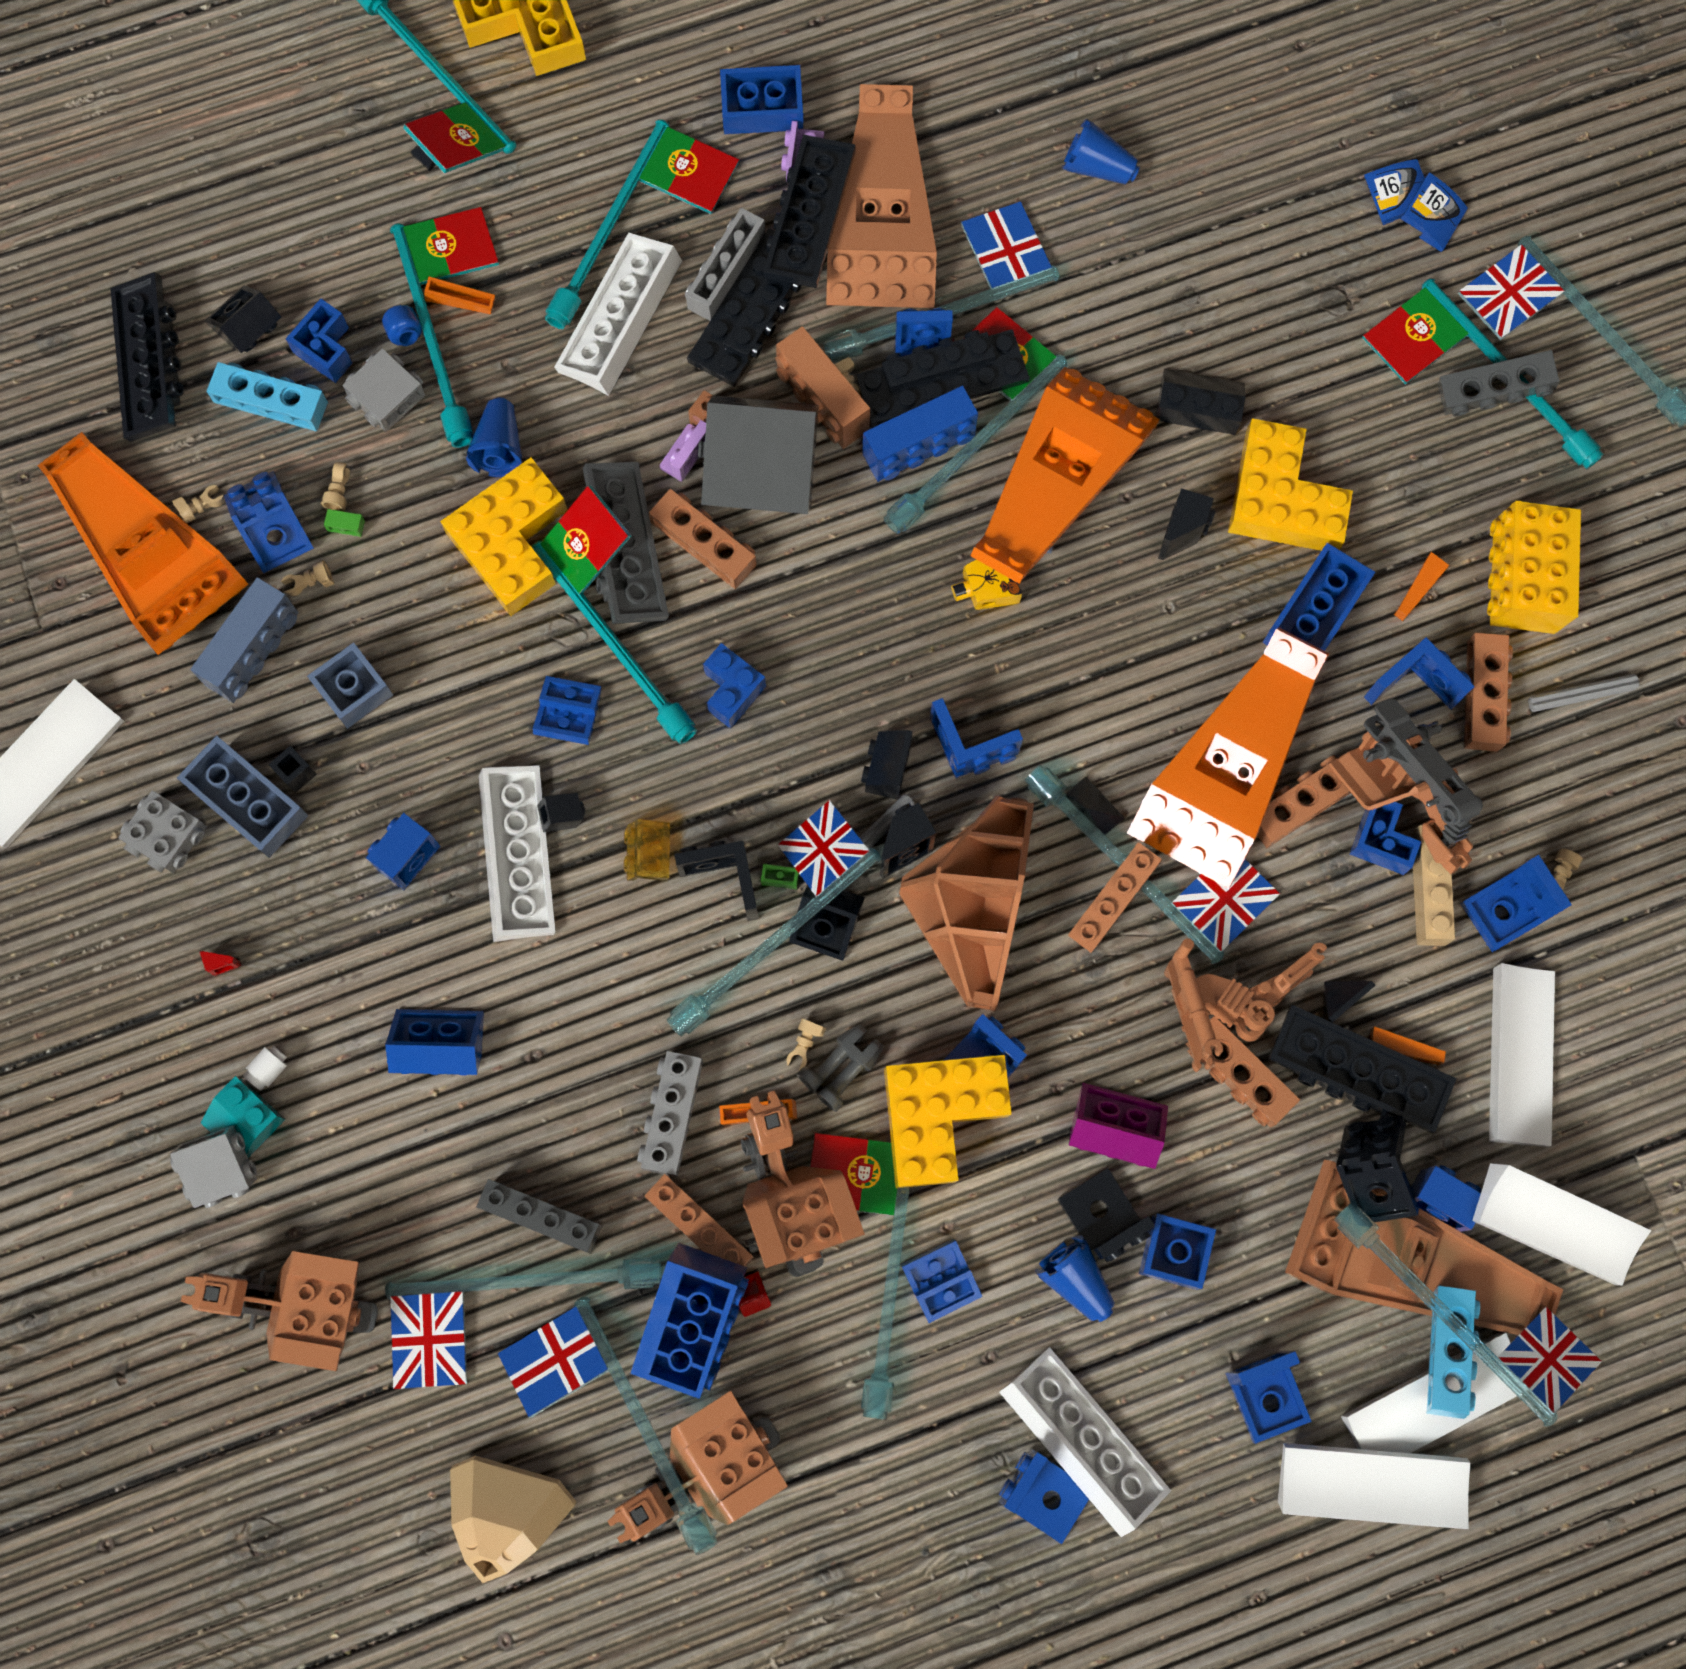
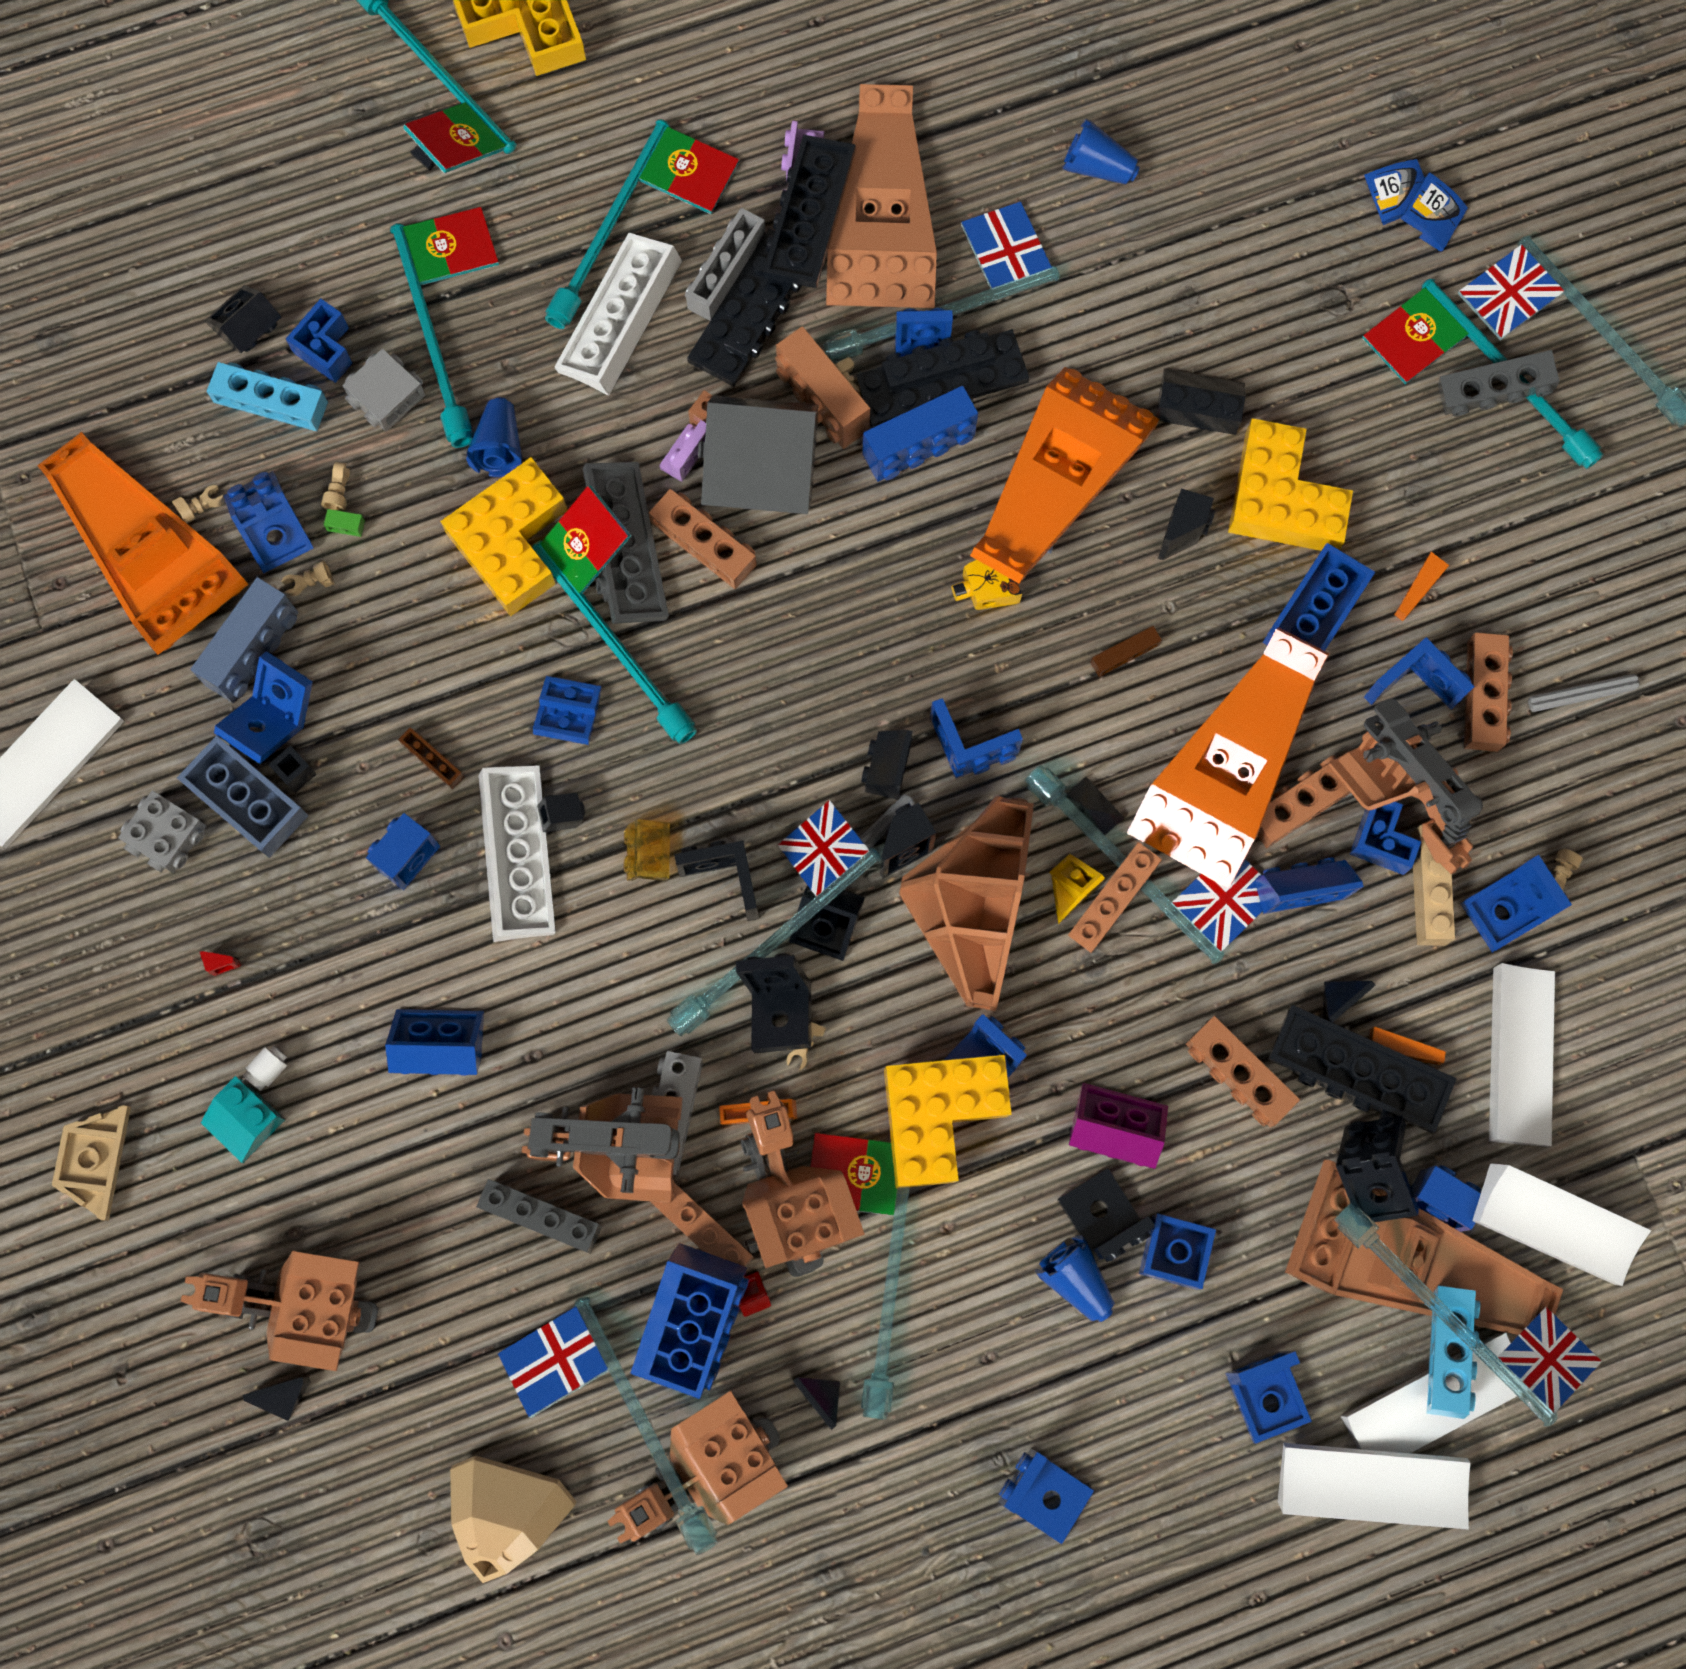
(91, 1160): none -> tan wing
(145, 356): black plate -> none
(213, 1167): light grey brick -> none
(270, 709): none -> blue bracket
(279, 1398): none -> black slope
(350, 685): sand blue brick -> none
(402, 325): blue head -> none
(431, 758): none -> reddish brown piece
(431, 1317): flag -> none
(458, 296): orange piece -> none
(619, 1144): none -> piece
(738, 684): blue brick -> none
(761, 99): blue brick -> none
(777, 989): none -> black bracket
(779, 876): bright green piece -> none
(822, 1396): none -> black slope
(847, 1042): dark grey piece -> none
(941, 1280): blue slope -> none
(1041, 368): clear light blue flag -> none
(1073, 884): none -> yellow slope
(1085, 1442): white arch -> none
(1126, 651): none -> reddish brown piece
(1229, 1000): nougat piece -> none
(1306, 885): none -> blue slope
(1535, 567): yellow brick -> none

